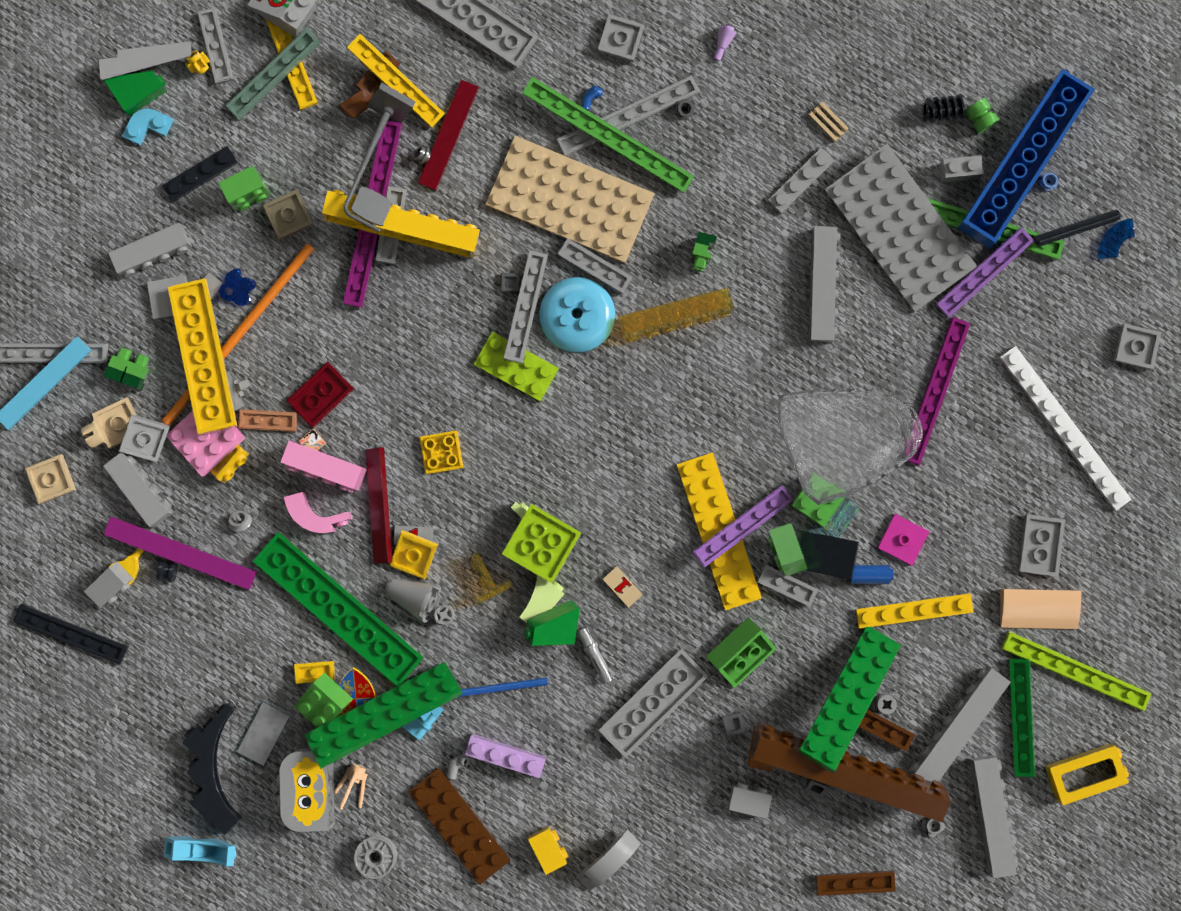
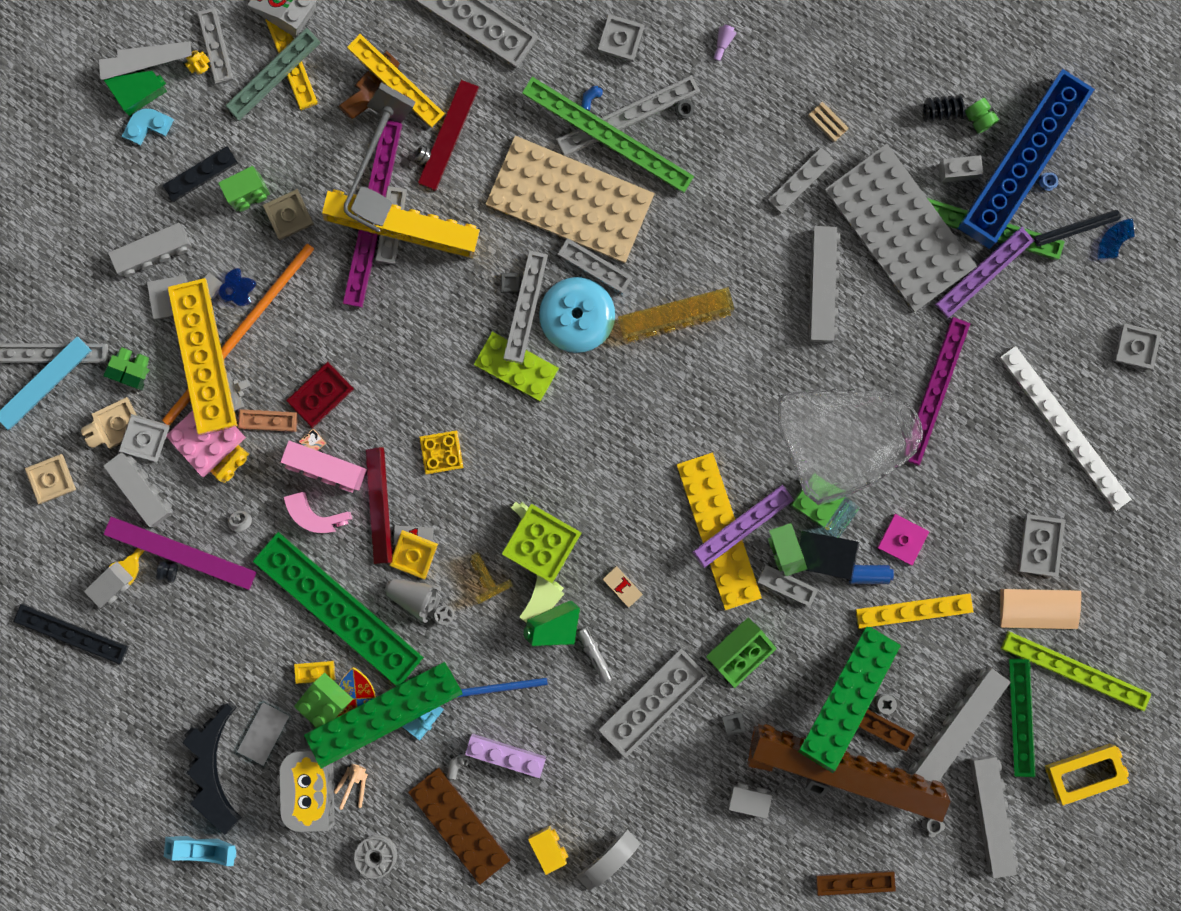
(700, 254): bright green hips -> none

